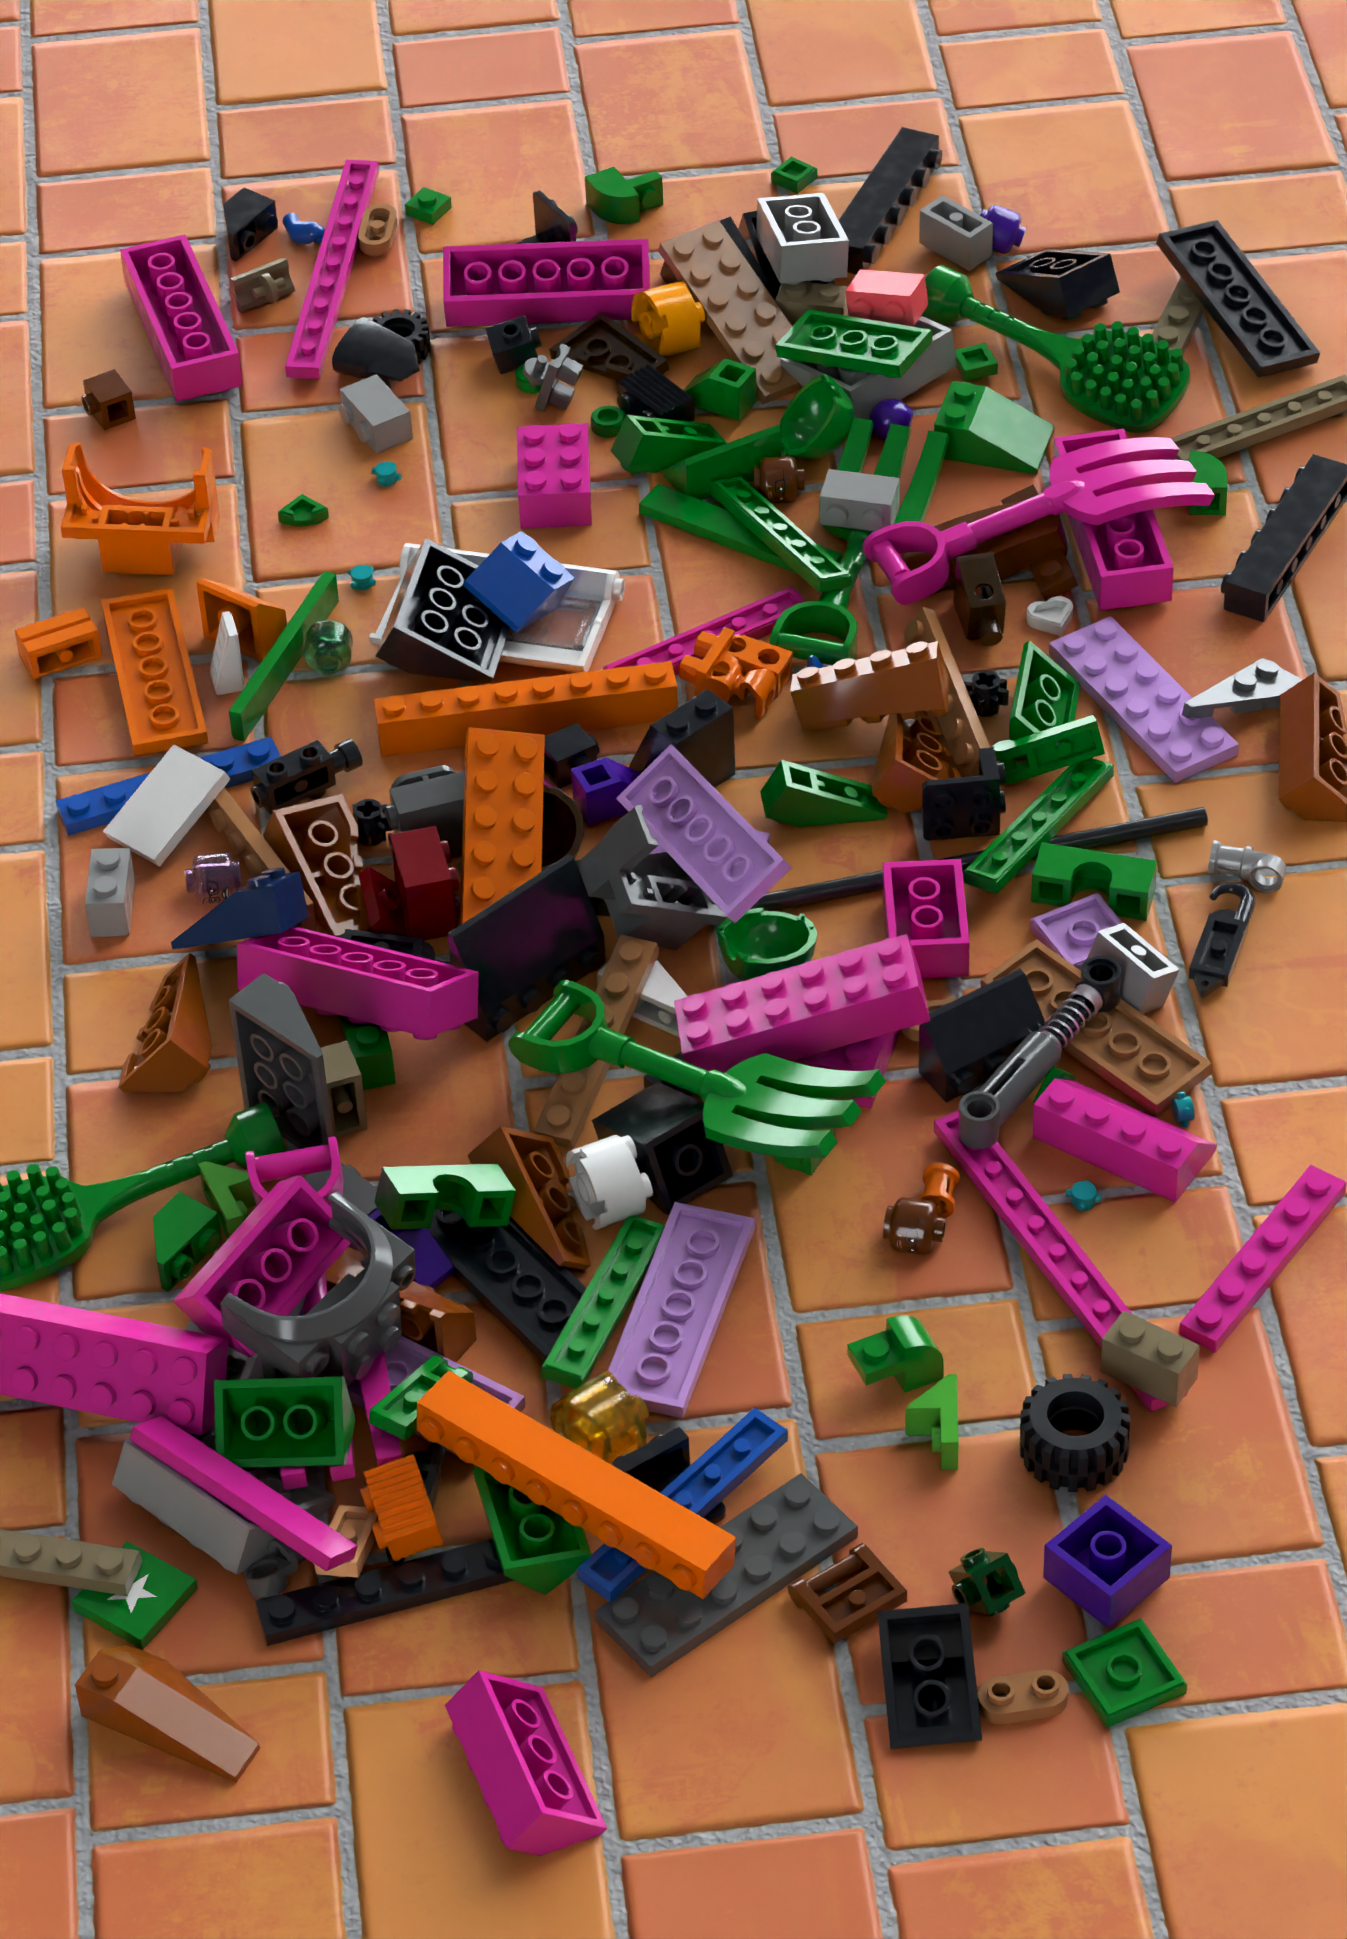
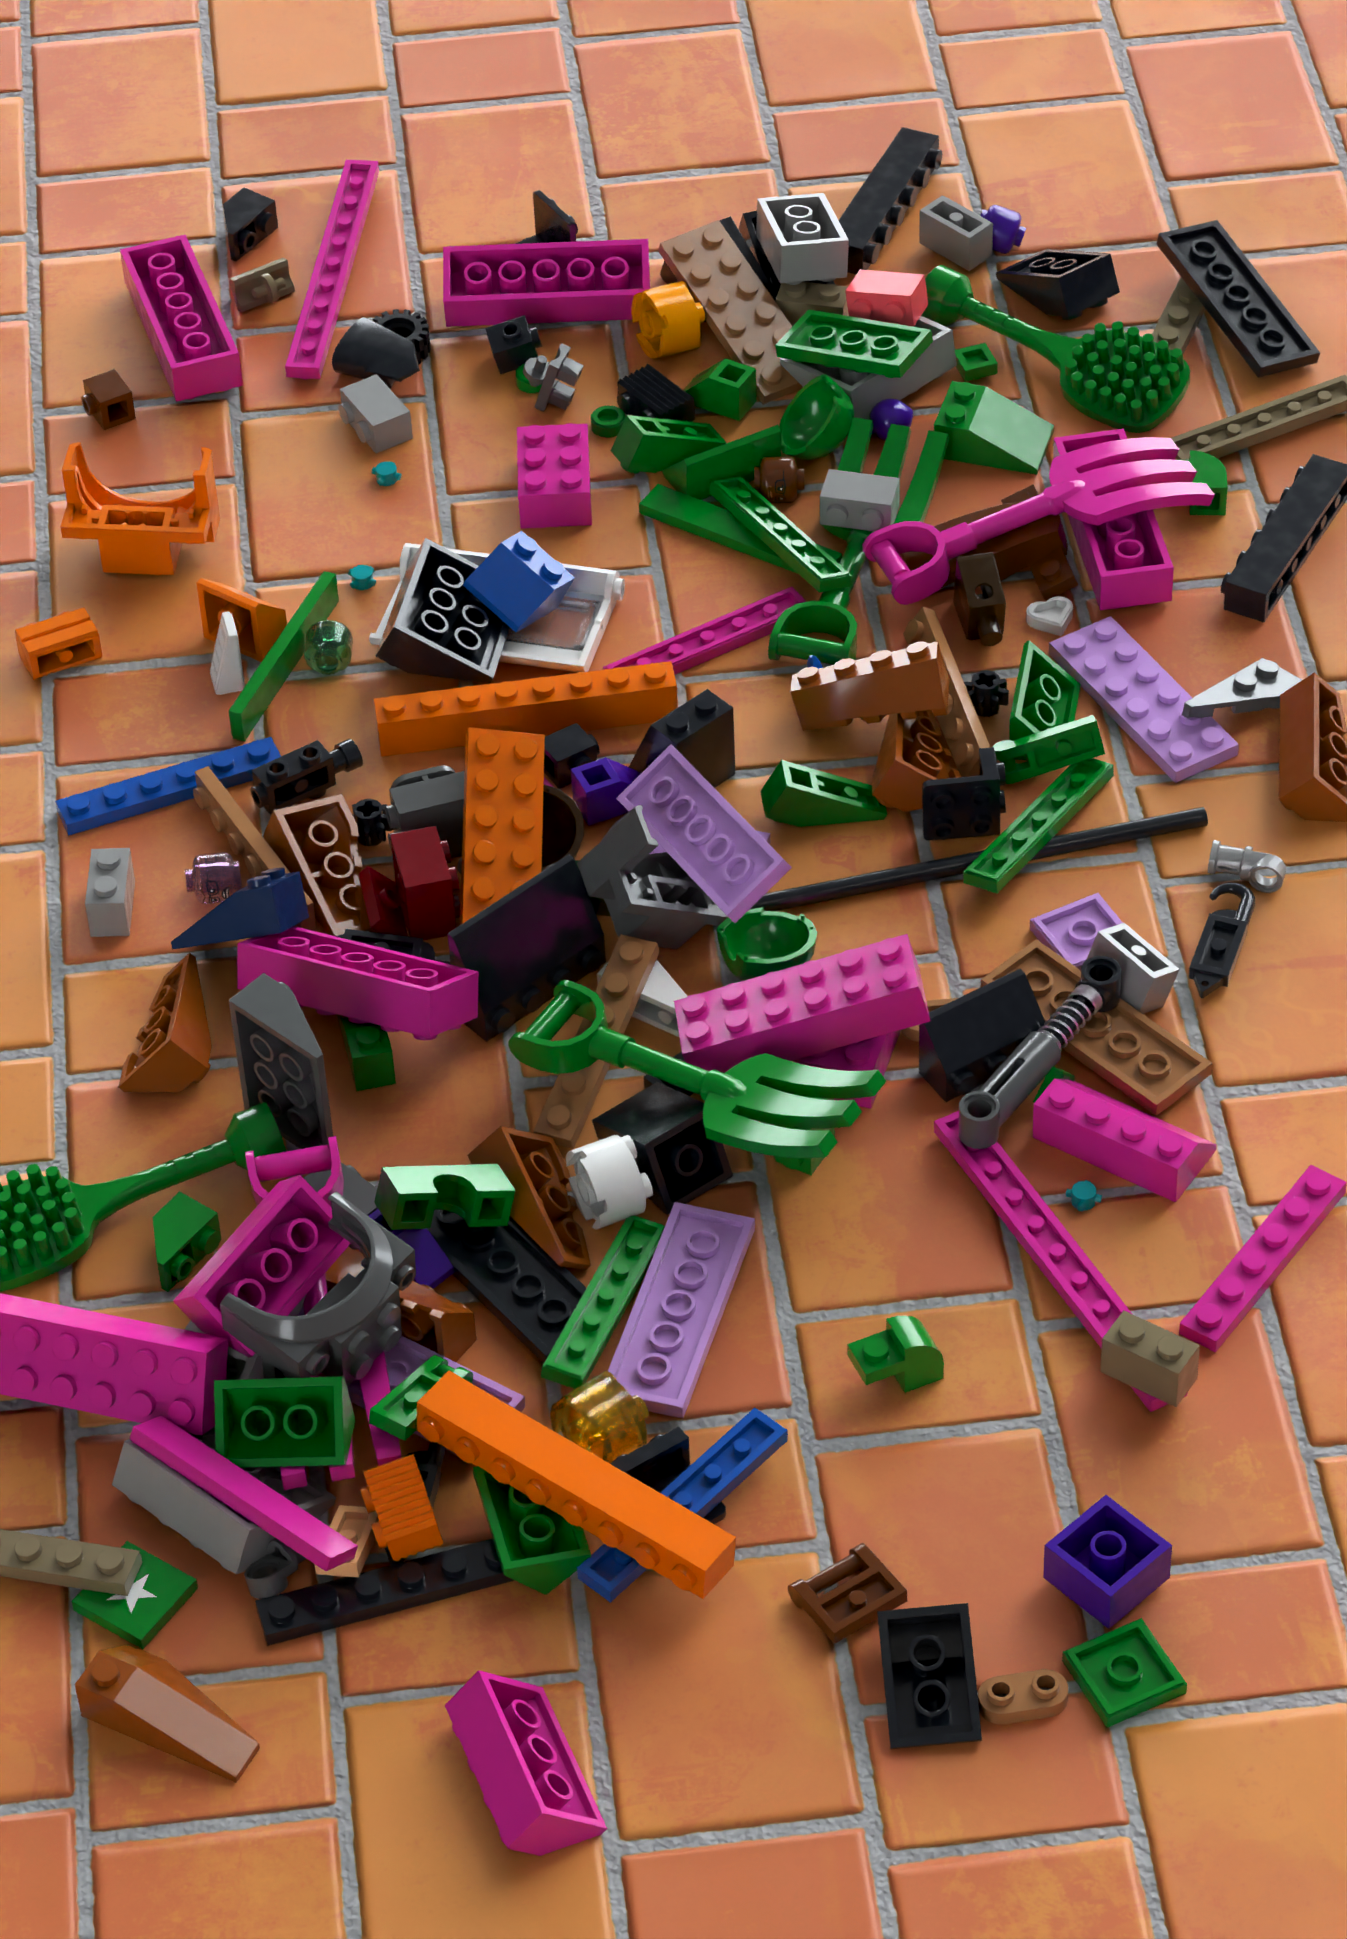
(154, 672): orange plate -> none
(166, 805): white tile -> none
(227, 1194): bright green slope -> none
(303, 232): blue arm -> none
(303, 512): green tile -> none
(344, 1090): dark tan brick -> none
(377, 229): medium nougat plate -> none
(428, 205): green plate -> none
(609, 349): dark brown wing -> none
(621, 199): green brick -> none
(738, 666): orange hips -> none
(774, 1546): dark grey plate -> none
(794, 175): green tile -> none
(913, 1226): reddish brown head -> none
(930, 907): dark pink brick -> none
(937, 1188): orange bush -> none
(937, 1416): bright green slope -> none
(986, 1582): dark green brick -> none
(1066, 870): green arch -> none
(1074, 1406): black tyre -> none
(1183, 1109): teal piece -> none

